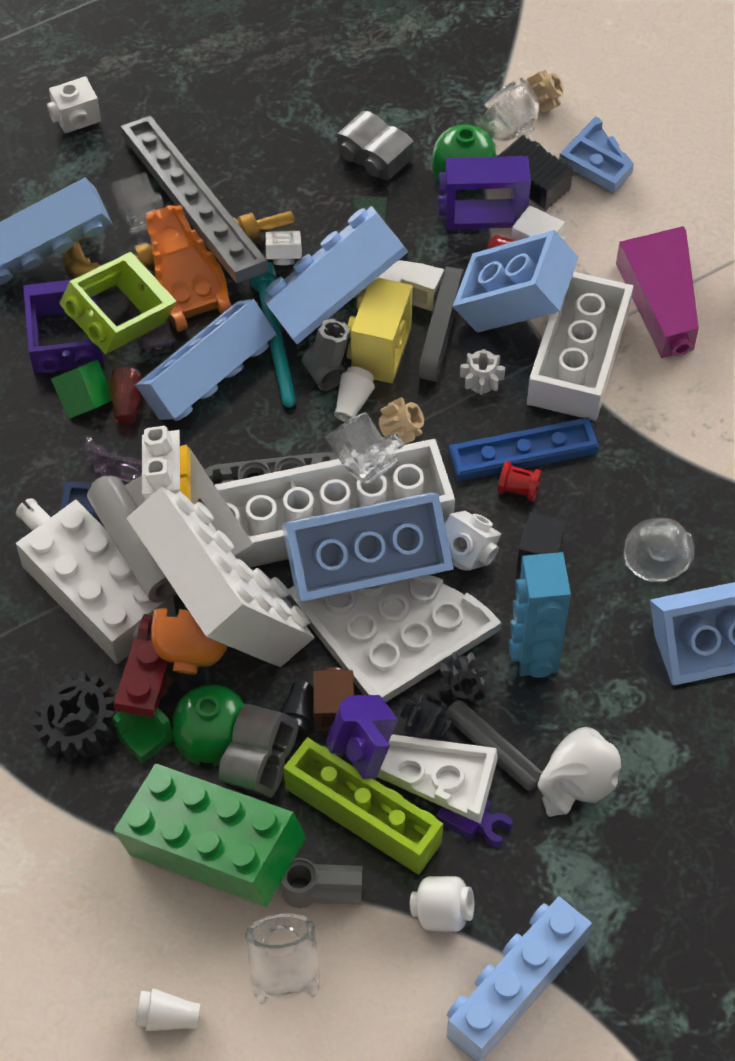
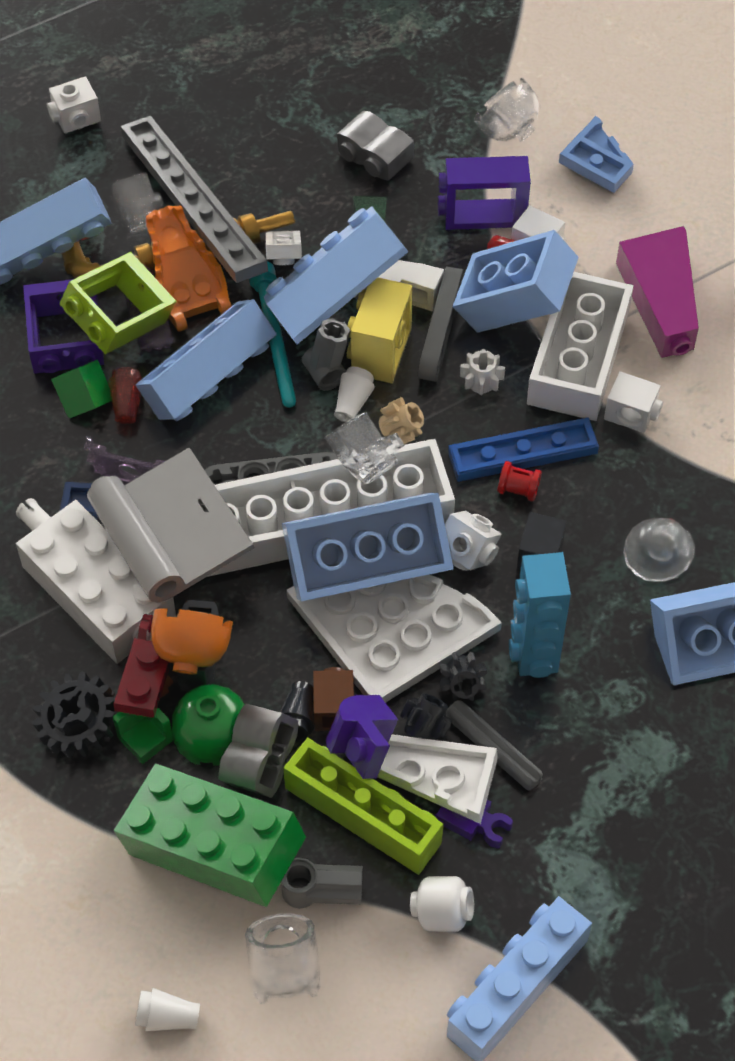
(165, 462): white hips -> none
(219, 591): white piece -> none
(461, 142): green cylinder -> none
(547, 88): tan gear -> none
(548, 174): black brick -> none
(579, 769): white piece -> none
(633, 402): none -> white brick

